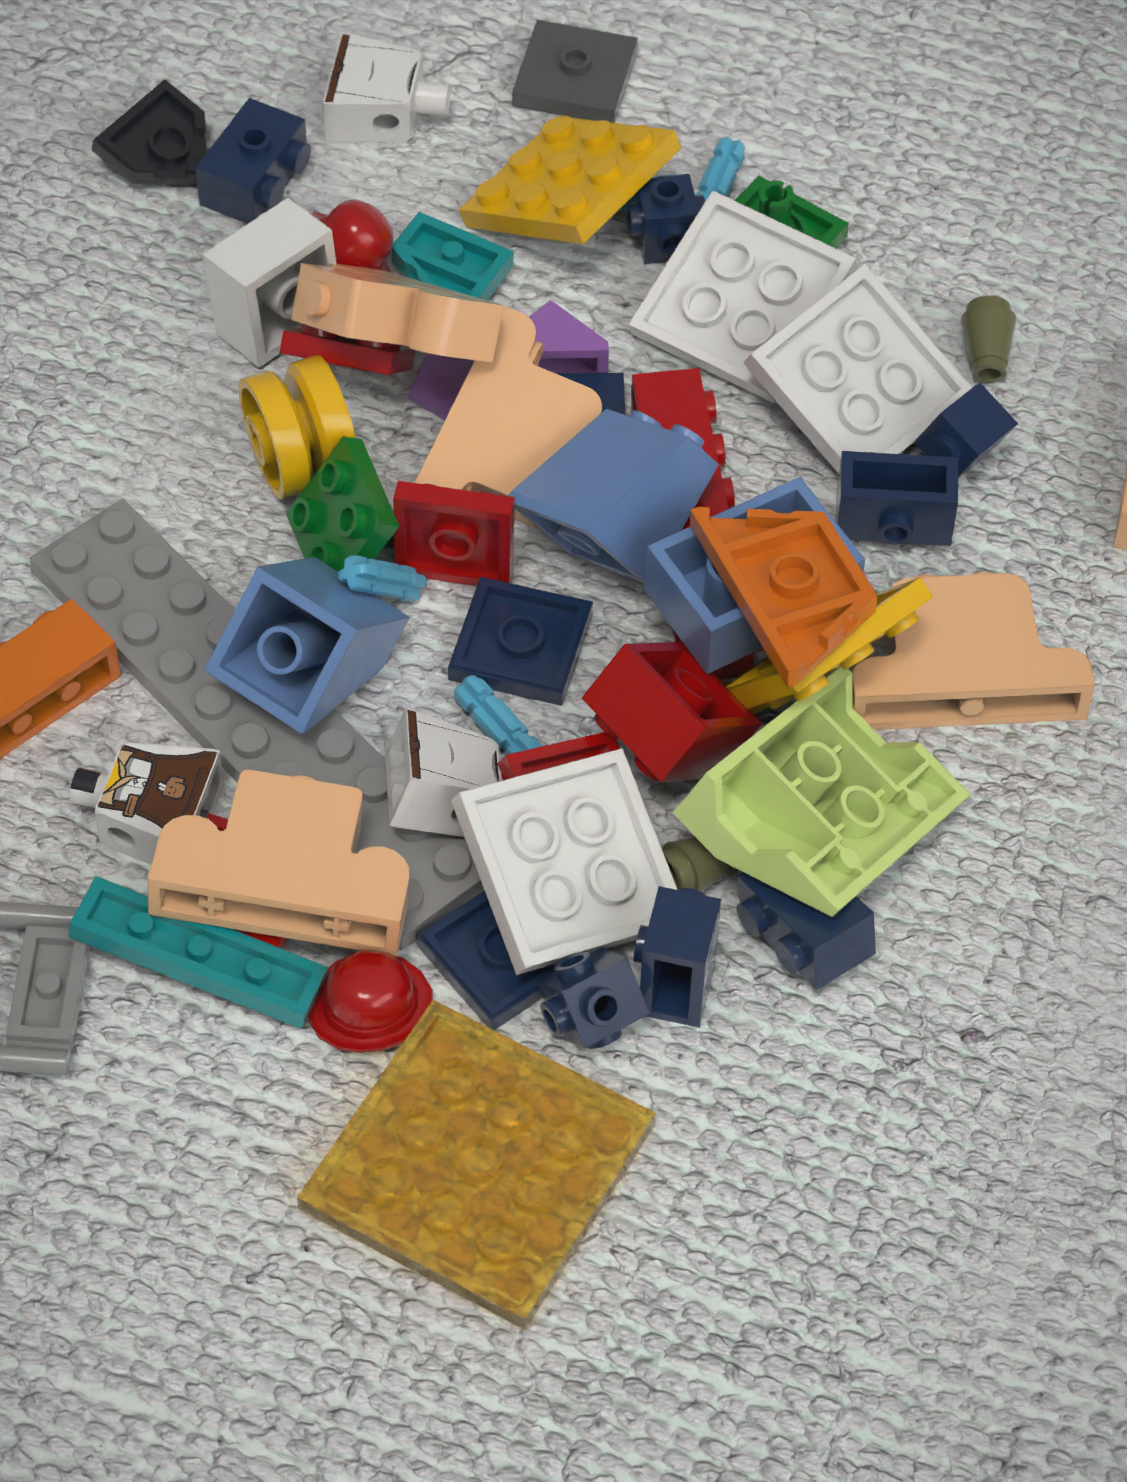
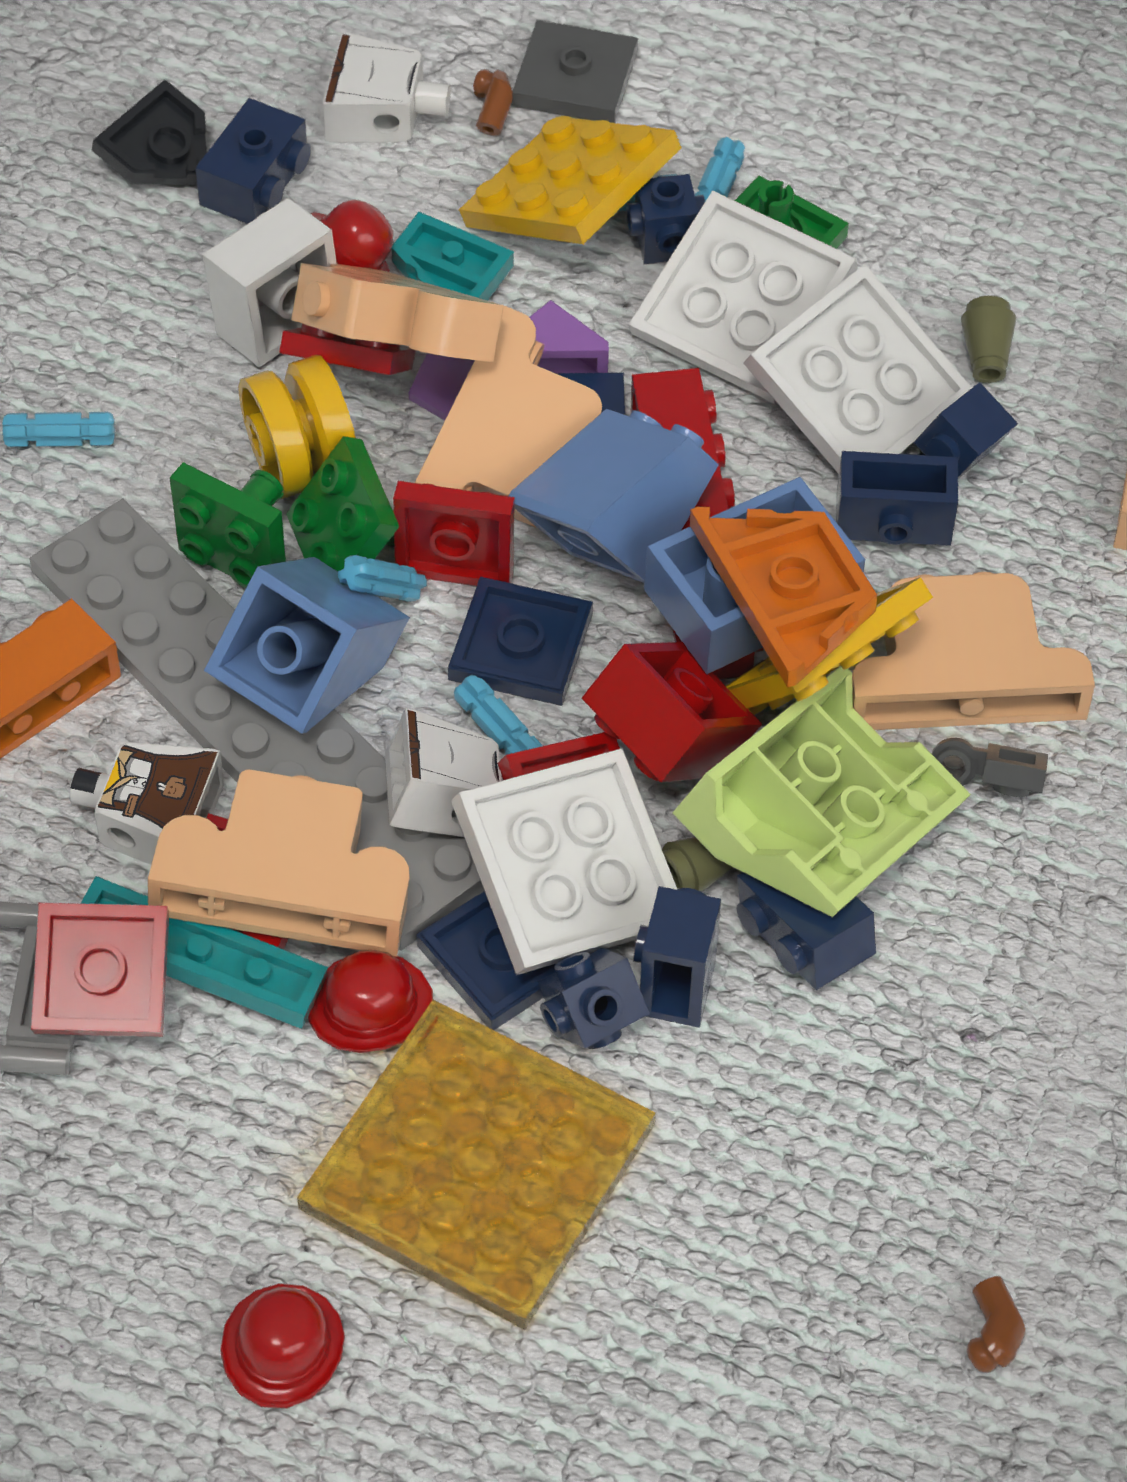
(58, 429): none -> medium azure axle
(100, 969): none -> plate
(228, 525): none -> green plate
(282, 1345): none -> red hat
(498, 99): none -> dark orange arm
(1003, 1327): none -> dark orange arm
(1007, 768): none -> dark grey plate

